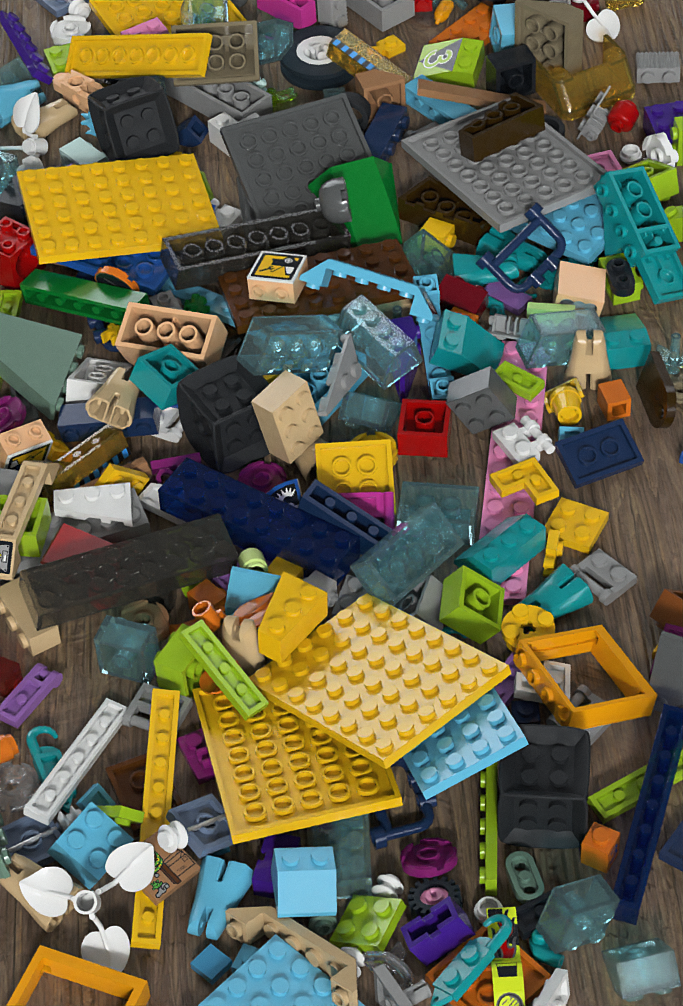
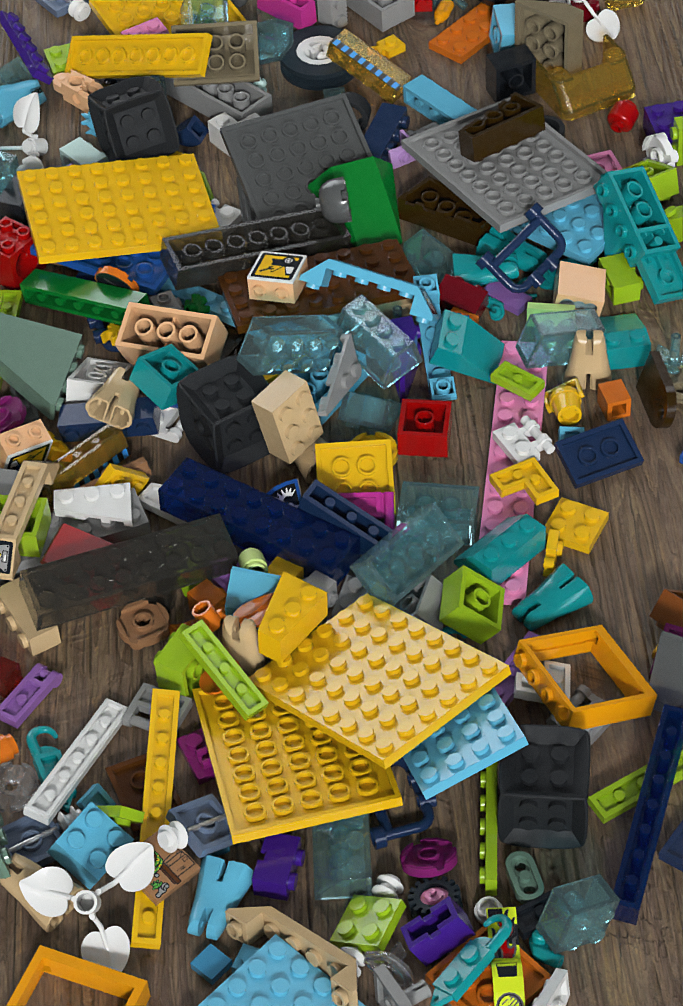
(51, 117): tan piece -> none
(71, 26): white plate -> none
(126, 649): clear light blue brick -> none
(168, 465): magenta plate -> none
(262, 475): magenta tile -> none
(281, 96): clear neon green plate -> none
(304, 881): medium azure slope -> none
(322, 924): sand green plate -> none
(380, 87): medium nougat slope -> none
(398, 155): none -> lavender bracket
(441, 231): yellow brick -> none
(452, 62): lime slope -> none
(462, 94): medium nougat tile -> none
(481, 400): dark grey brick -> none
(506, 329): light grey hinge -> none
(525, 616): yellow plate -> none
(525, 712): dark blue plate -> none
(597, 119): light grey hinge -> none
(600, 847): orange brick -> none
(608, 573): light grey plate -> none
(620, 277): black plate -> none
(630, 154): white plate -> none
(642, 969): clear light blue slope -> none
(657, 67): light grey brick -> none

